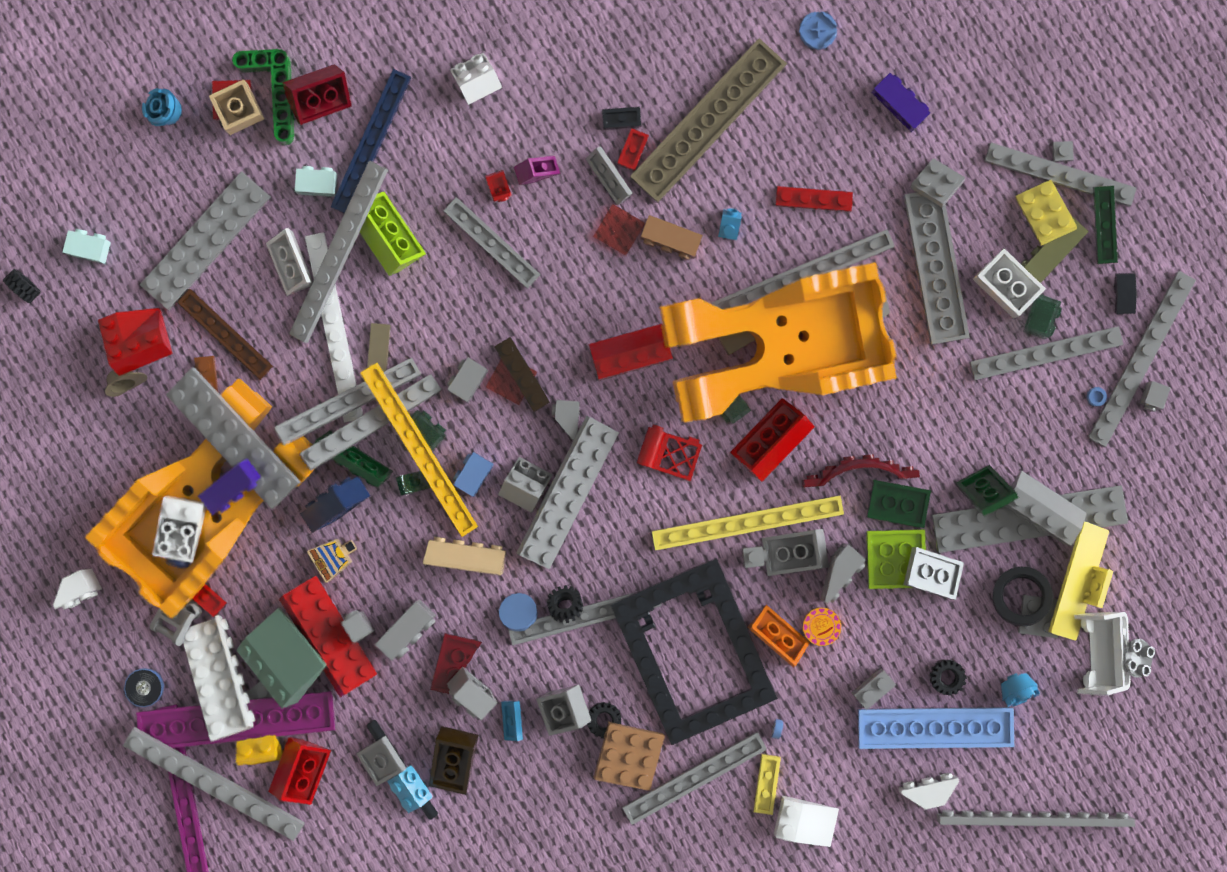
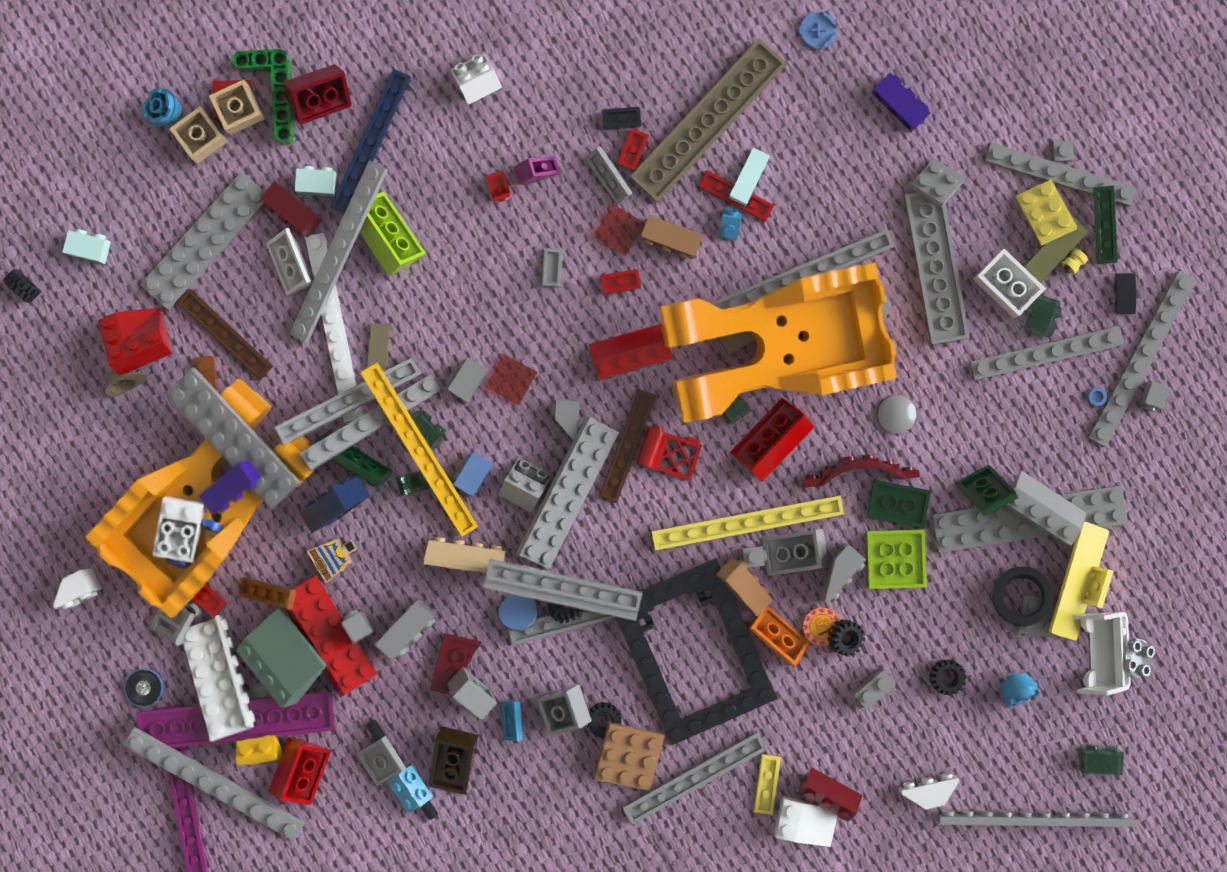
(198, 135): none -> tan brick
(211, 525): none -> blue tile
(267, 593): none -> dark orange tile
(290, 210): none -> dark red brick
(491, 243): light grey plate -> none
(522, 374): dark brown plate -> none
(552, 267): none -> light grey tile
(562, 589): none -> light grey plate
(620, 282): none -> red plate
(627, 445): none -> reddish brown tile
(722, 189): none -> red tile
(745, 586): none -> medium nougat brick
(749, 176): none -> light aqua tile
(777, 729): medium blue tile -> none
(814, 199): red plate -> none
(830, 794): none -> dark red brick
(855, 641): none -> black tyre
(896, 414): none -> light grey dish
(933, 573): plate -> none
(936, 728): light blue plate -> none
(1074, 260): none -> light yellow wheel
(1101, 760): none -> clear green brick

